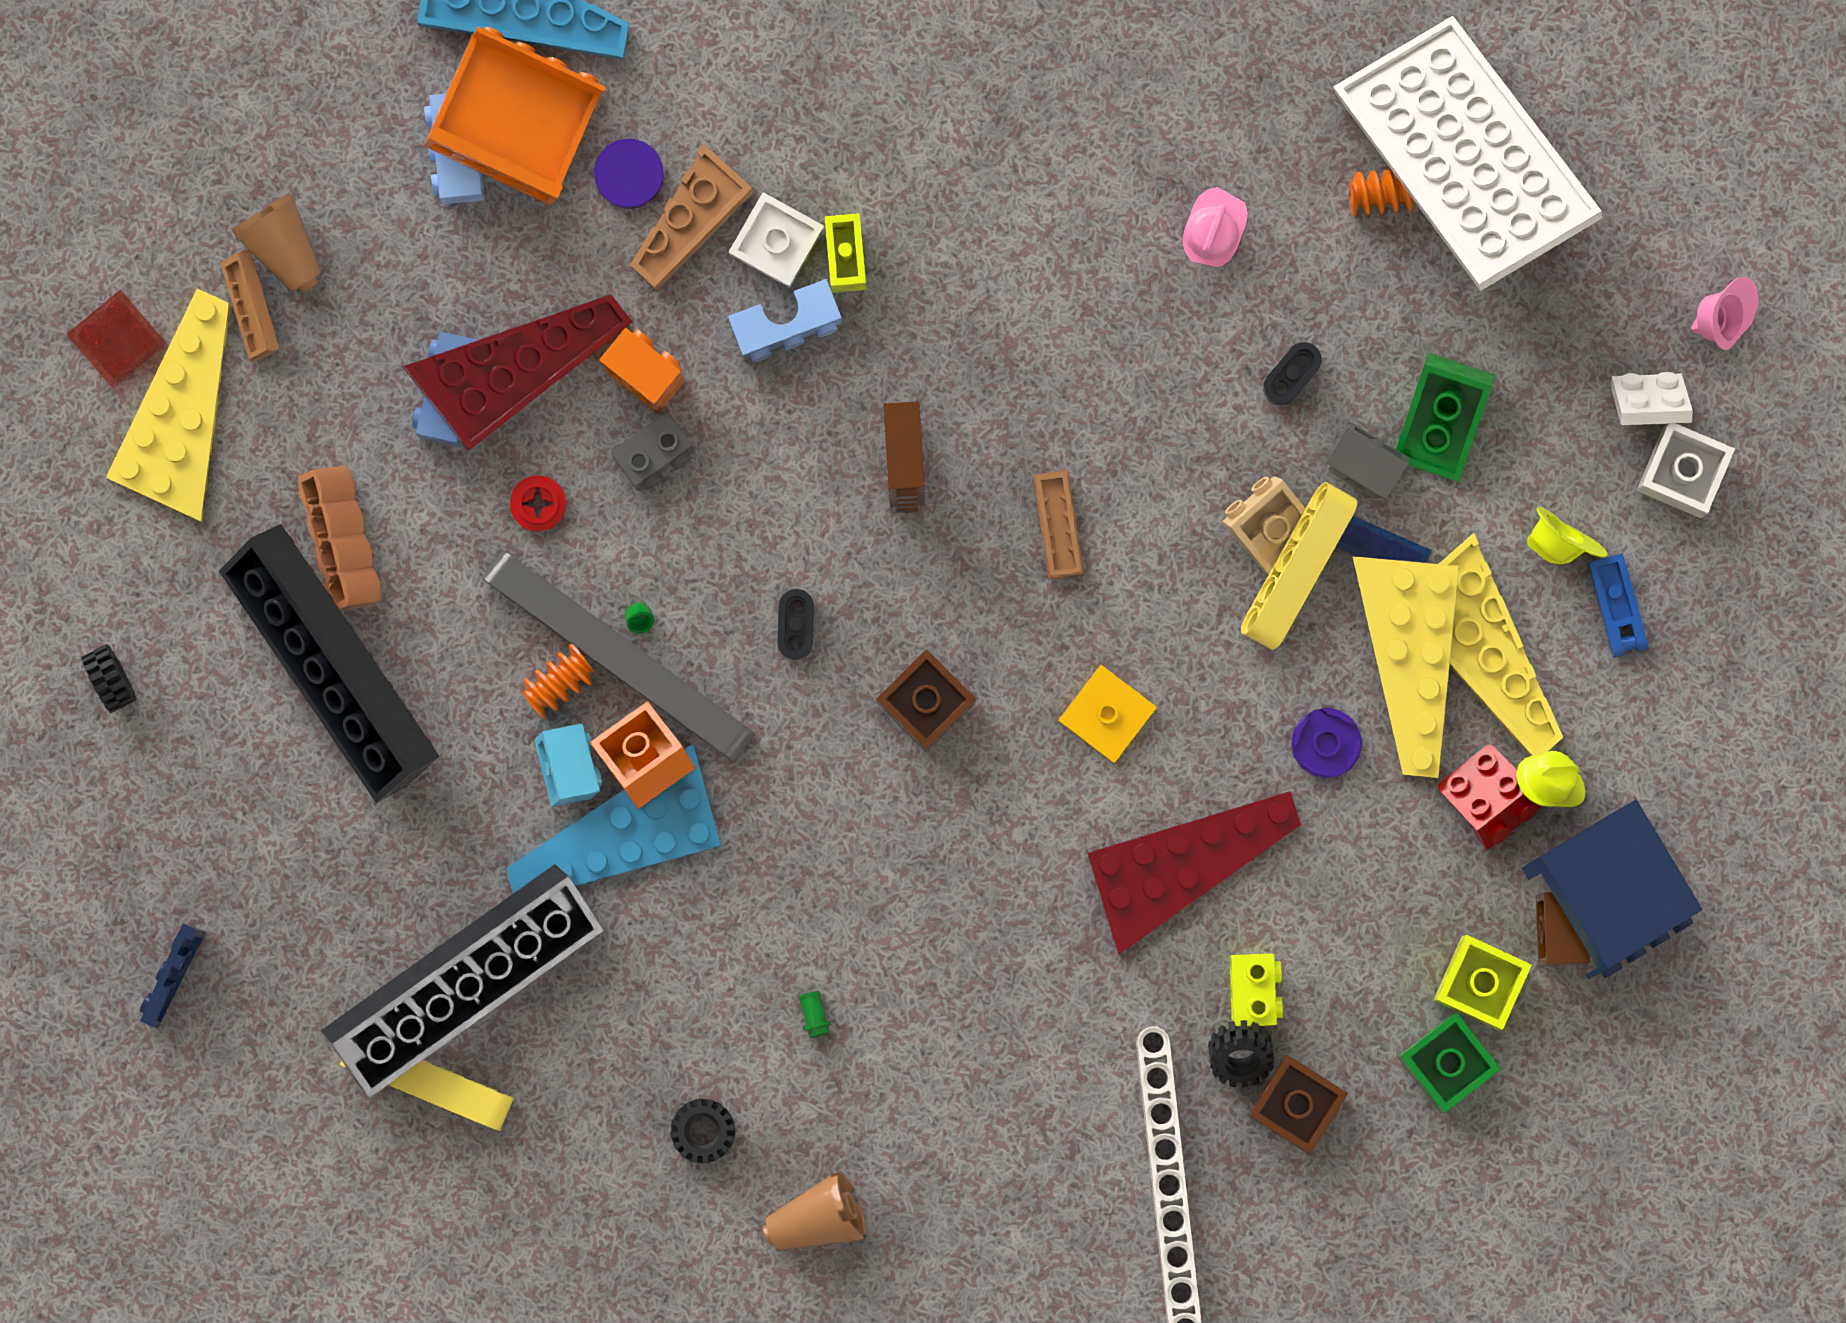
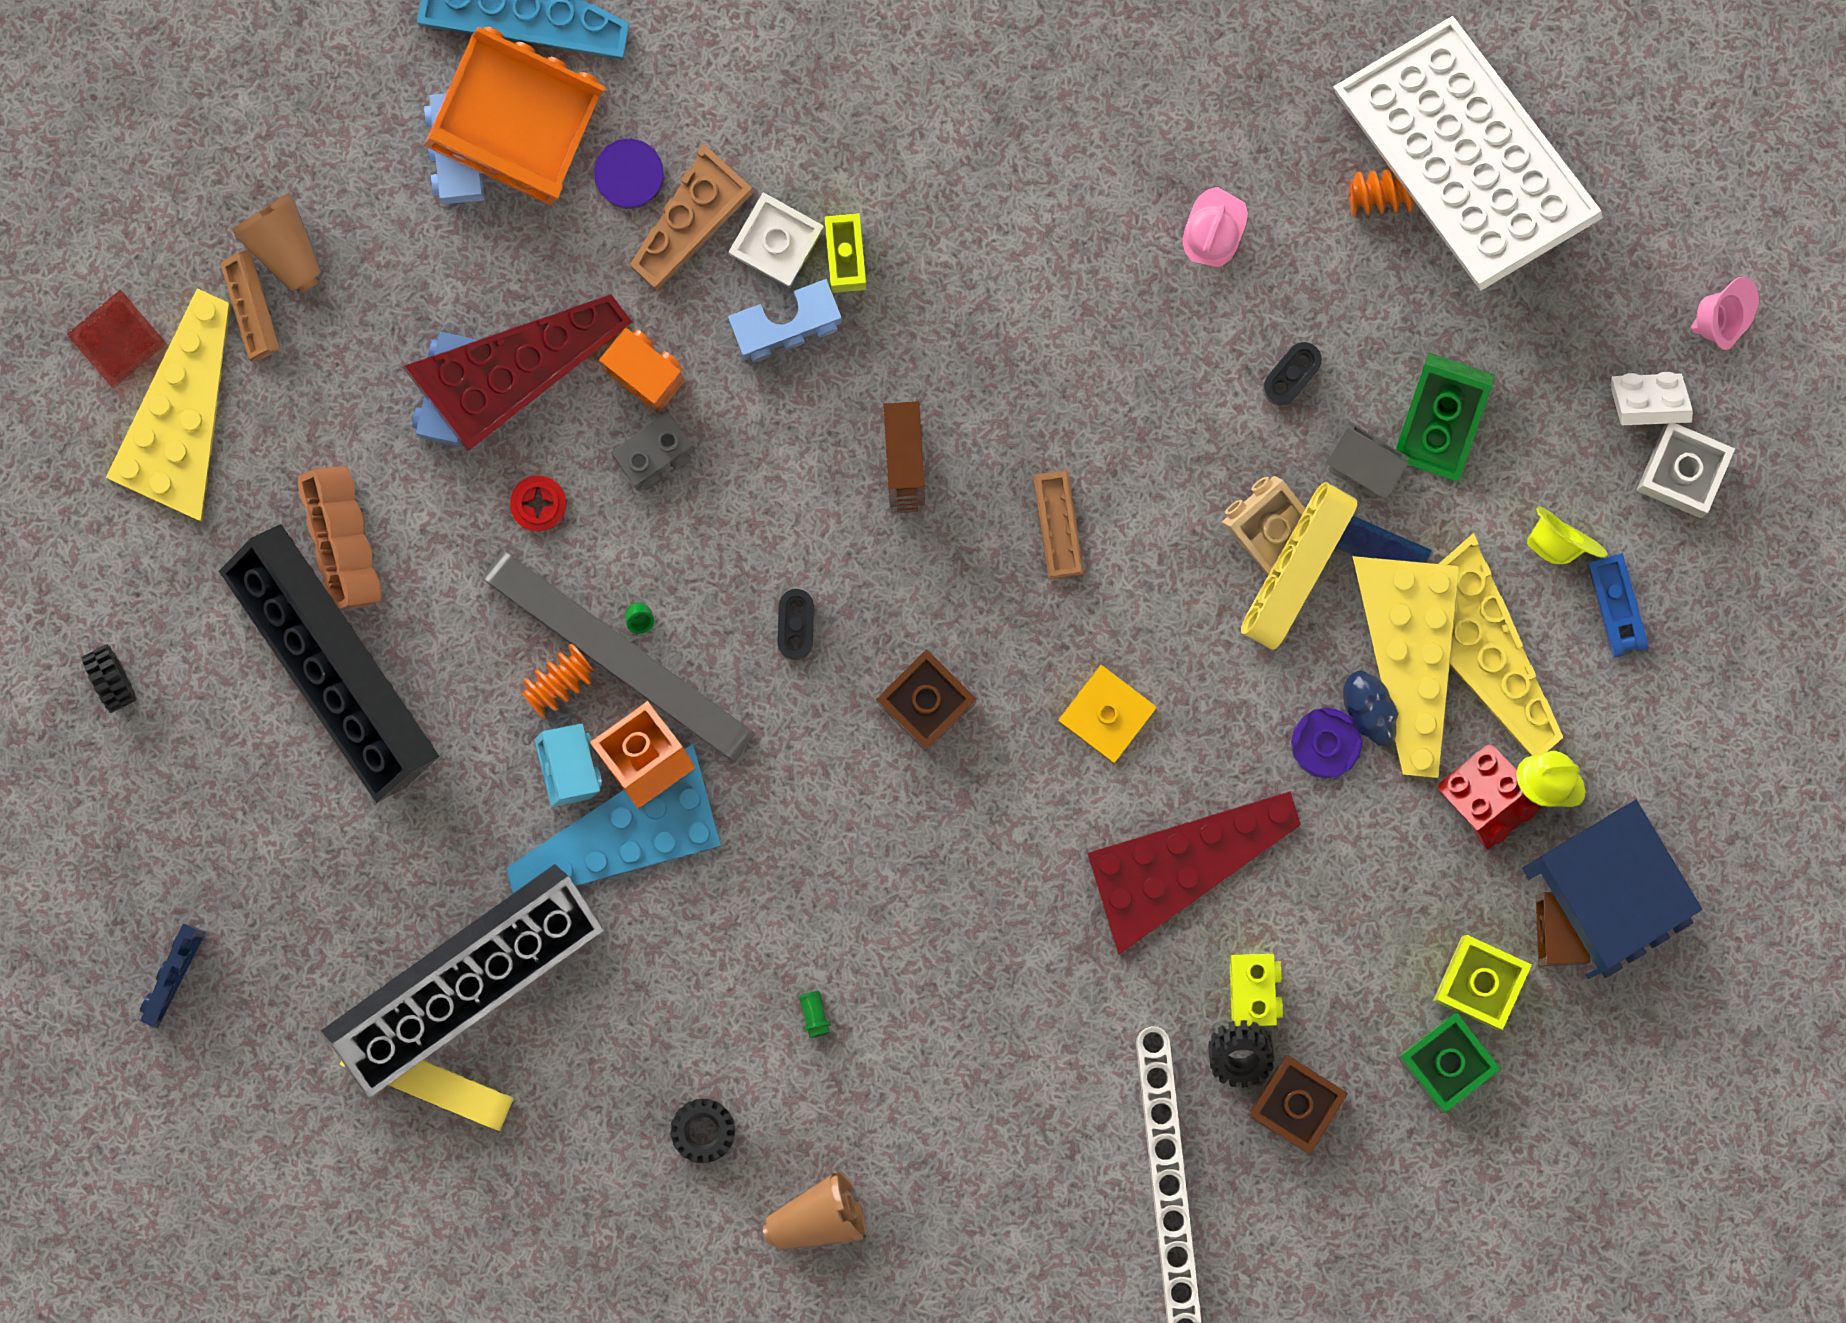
(1370, 707): none -> dark blue arm

